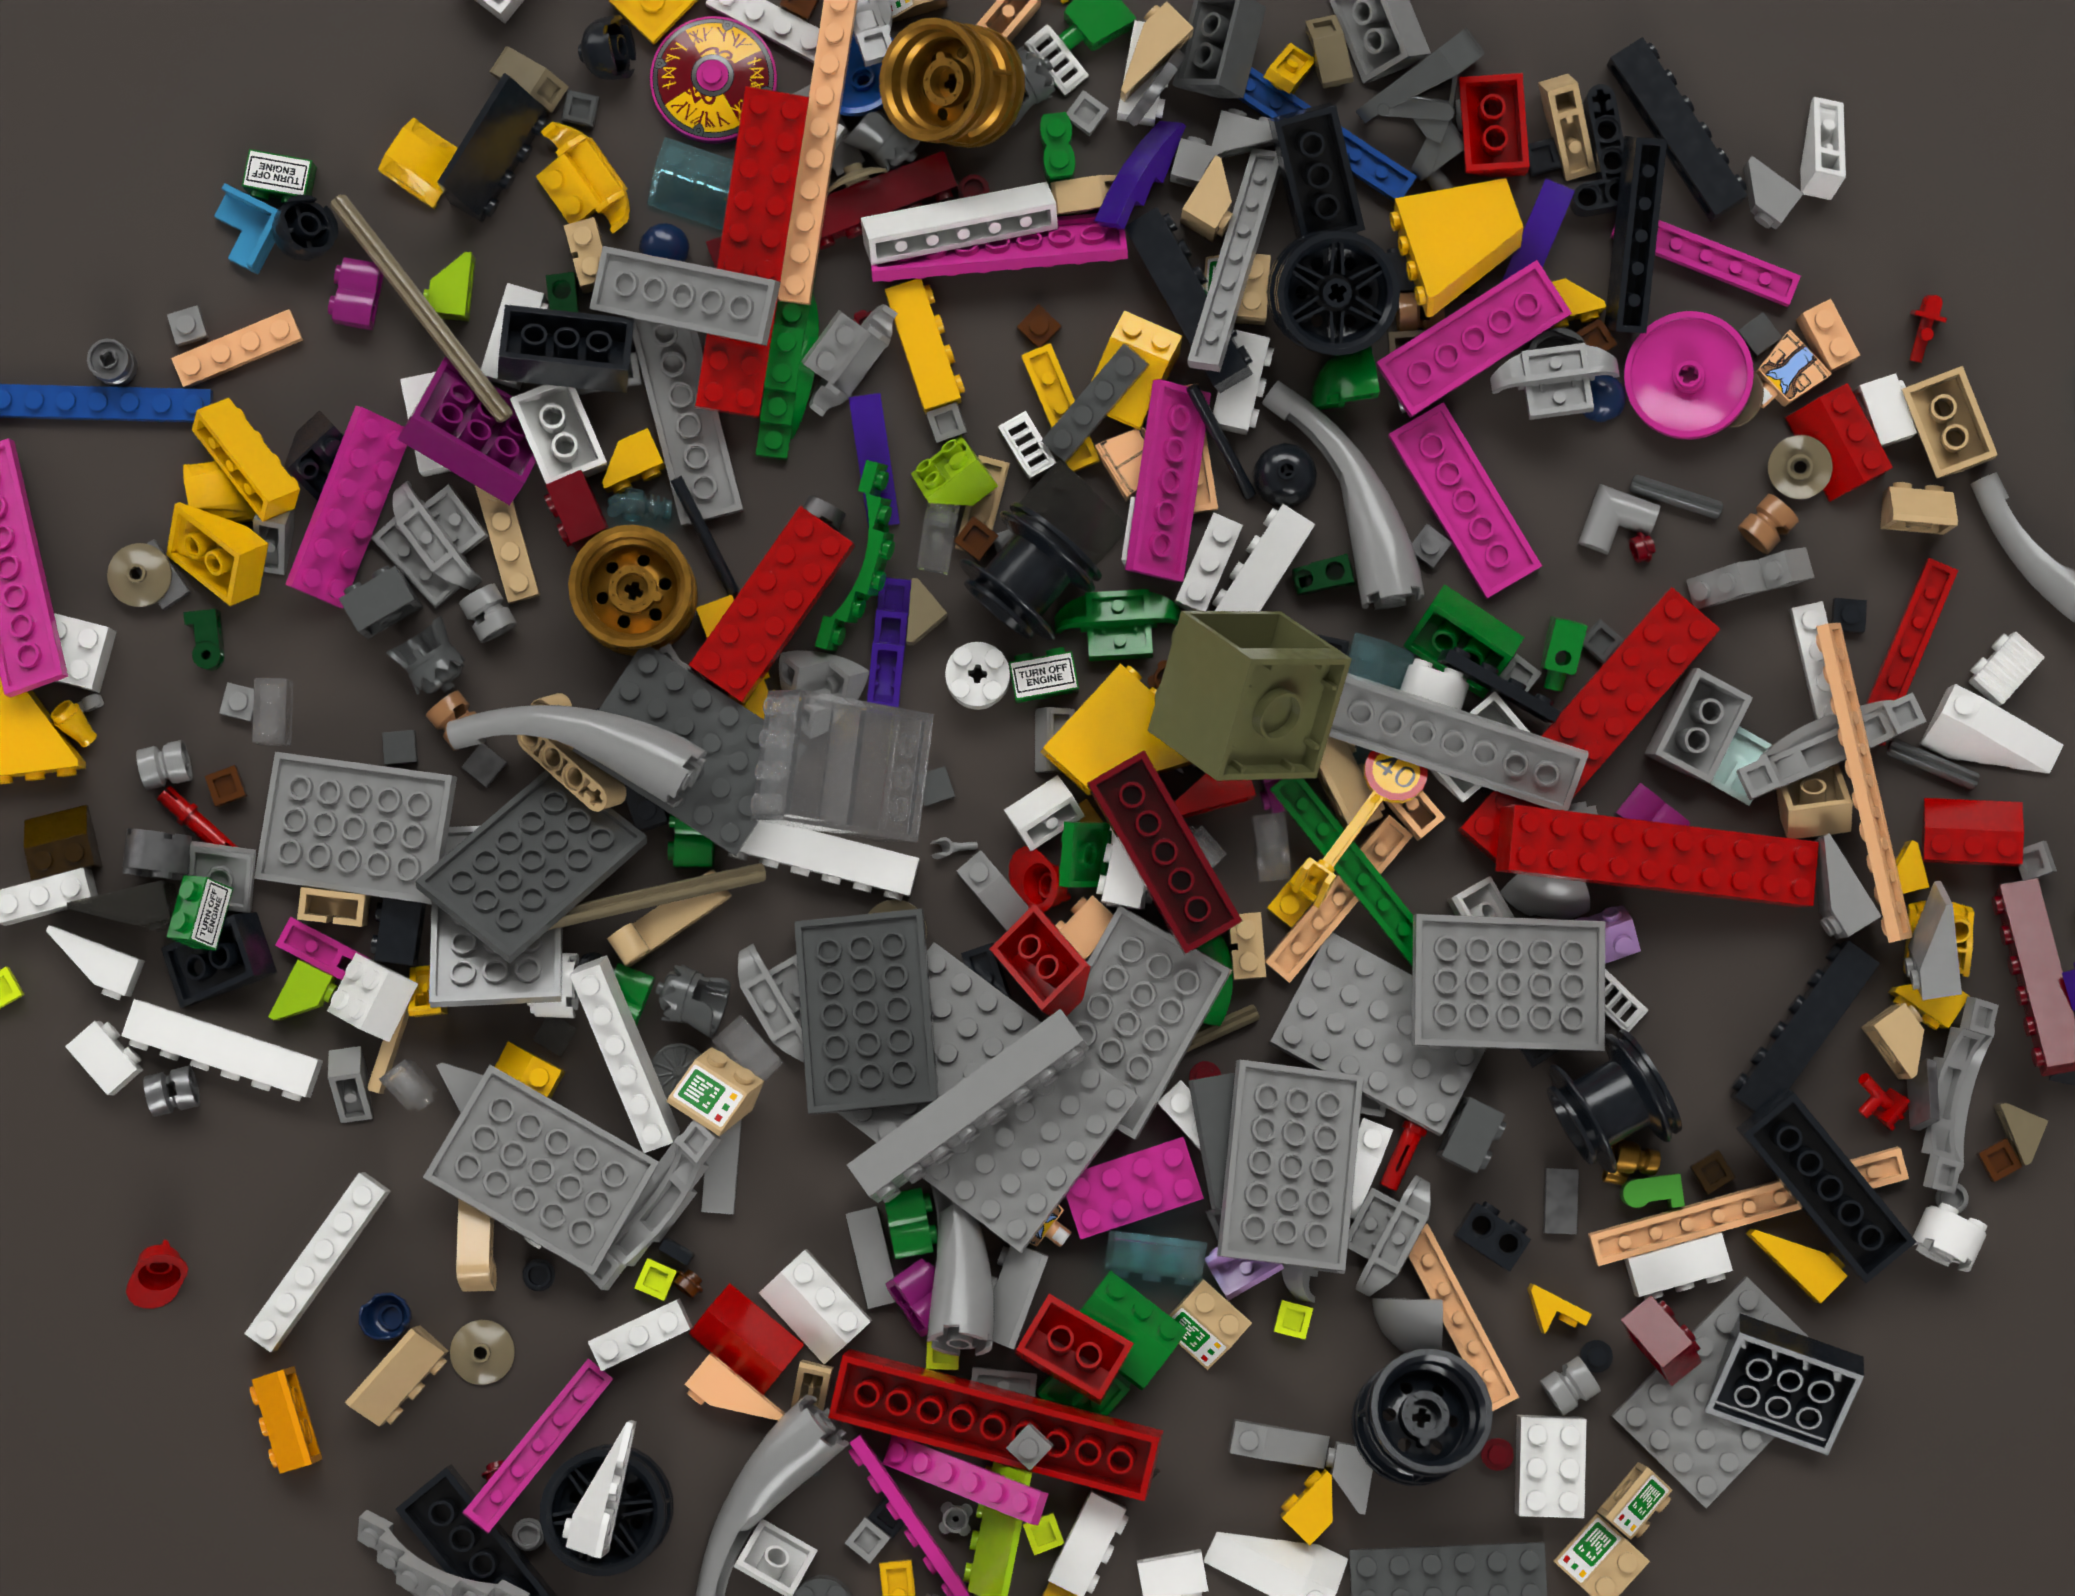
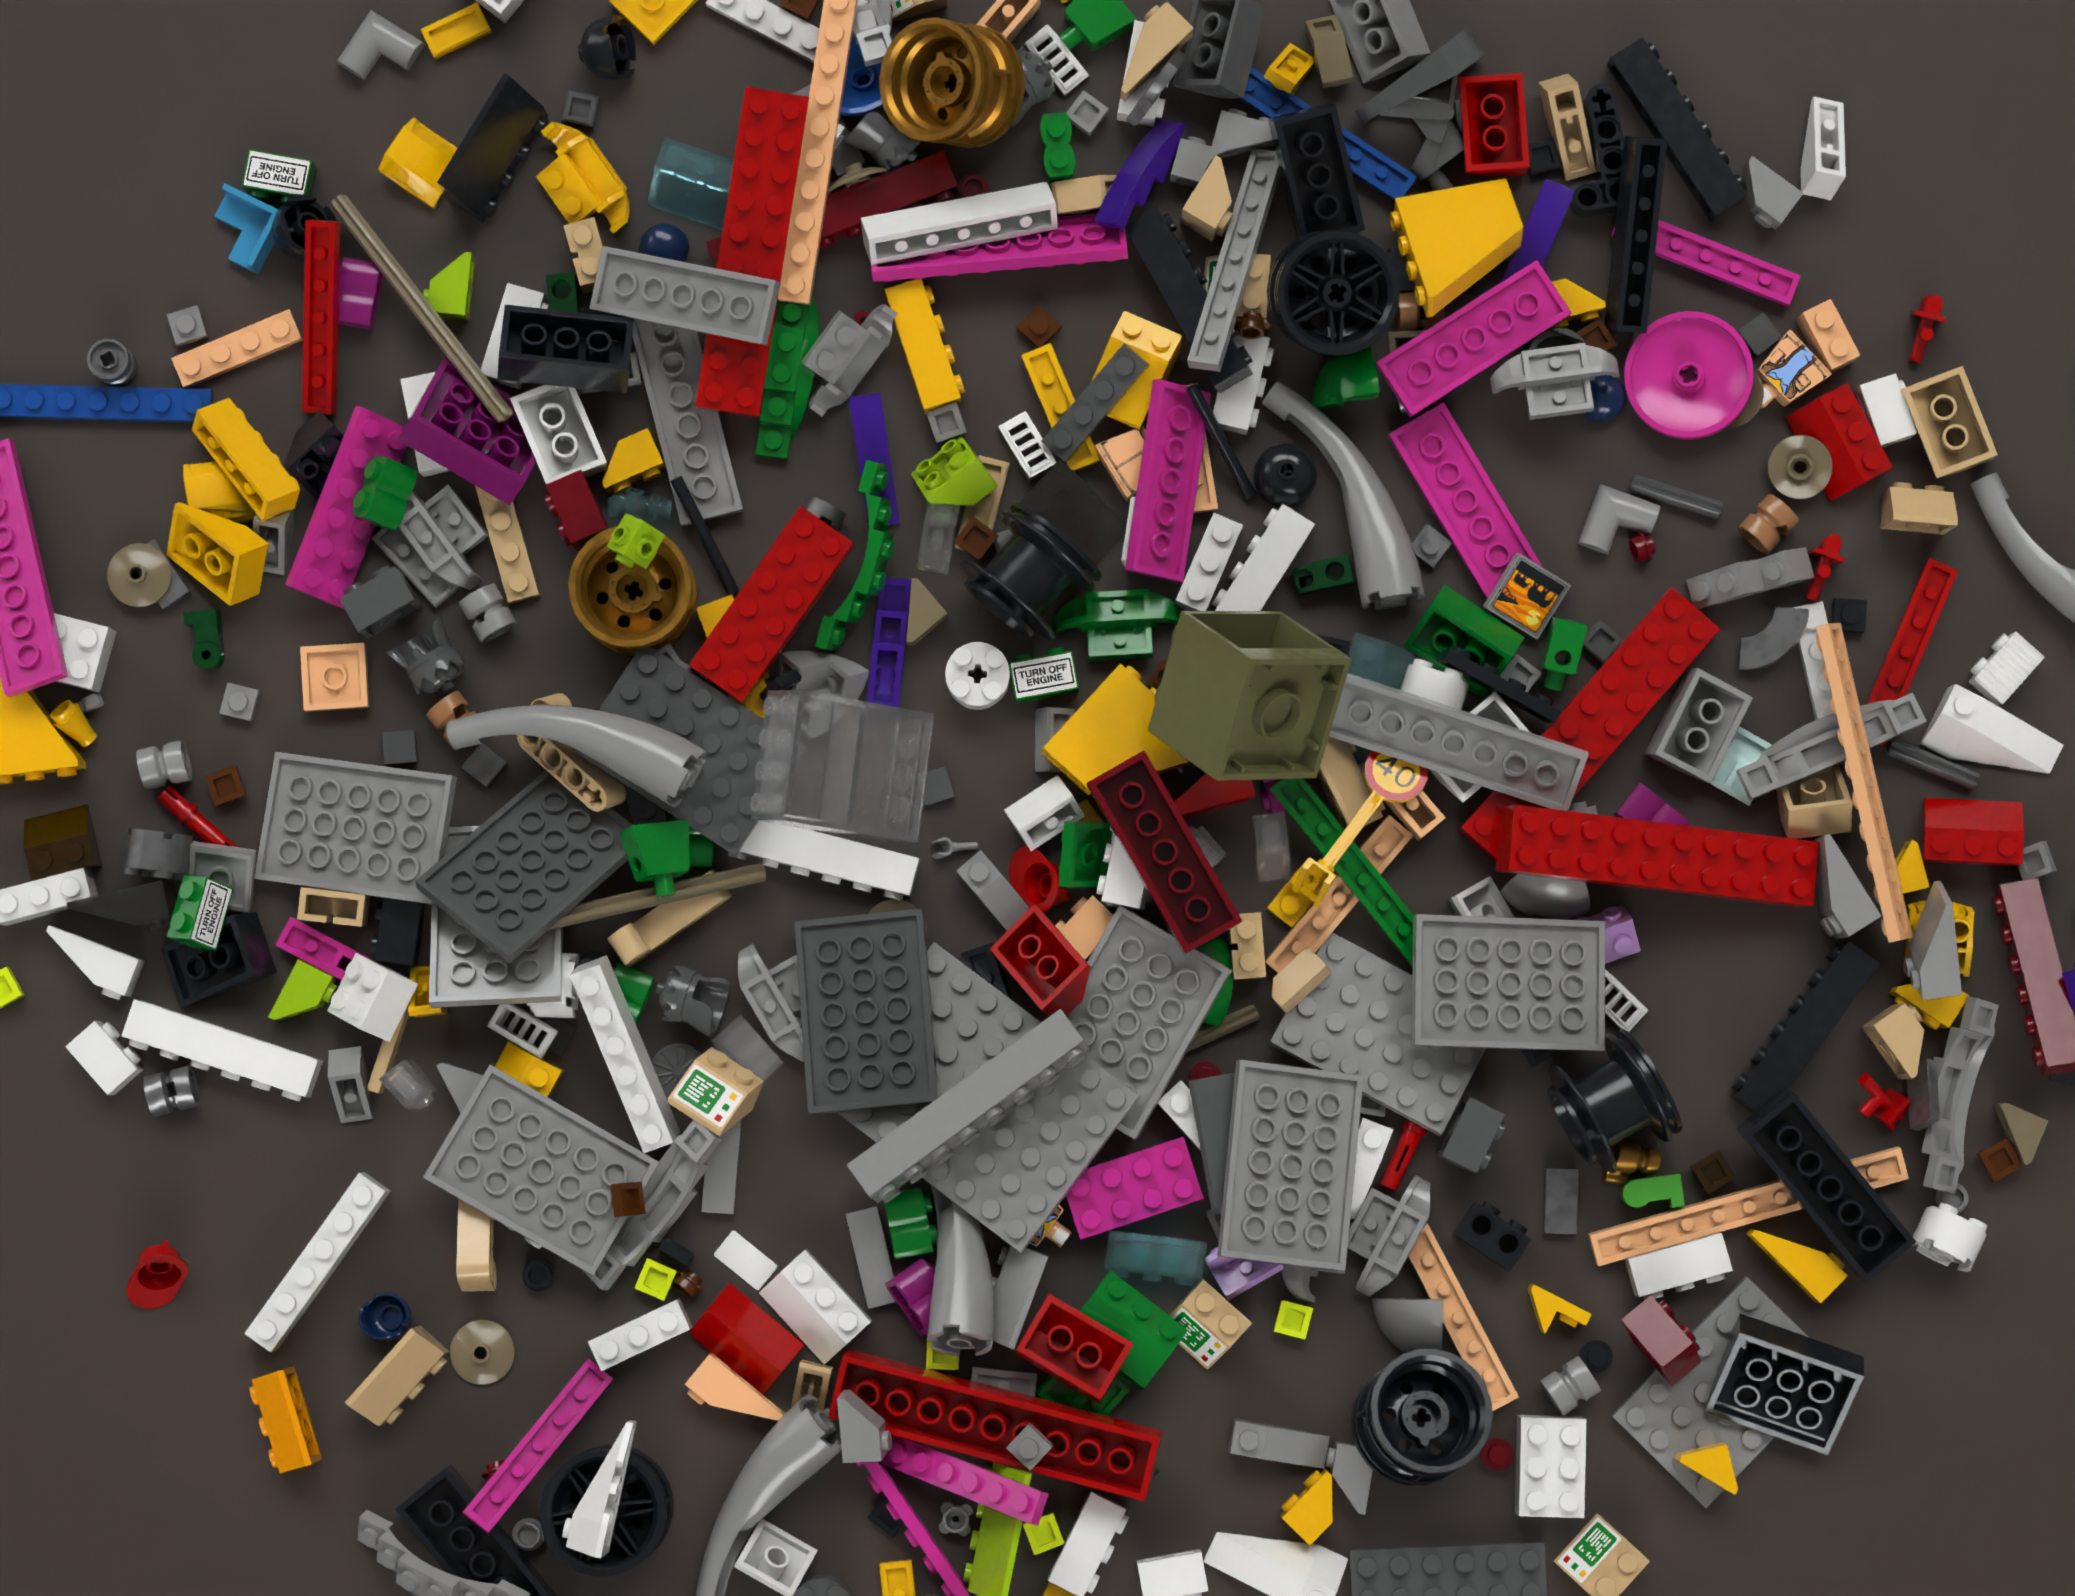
(272, 711): clear brick -> none
(321, 316): none -> red plate
(334, 677): none -> light nougat plate
(376, 38): none -> light grey brick
(384, 492): none -> green brick
(456, 31): none -> yellow tile
(501, 1015): none -> white slope
(531, 76): dark tan slope -> none
(627, 1199): none -> reddish brown plate
(635, 542): none -> lime brick
(658, 853): none -> green torso
(703, 76): dish -> none
(745, 1260): none -> white sticker
(783, 682): none -> black tile
(861, 1430): none -> light grey slope
(867, 1539): light grey plate -> none
(1251, 325): none -> reddish brown plate
(1298, 979): none -> tan piece
(1526, 595): none -> tile
(1635, 1501): slope -> none
(1712, 1463): none -> yellow slope
(1774, 641): none -> flat silver tile
(1826, 553): none -> red arm

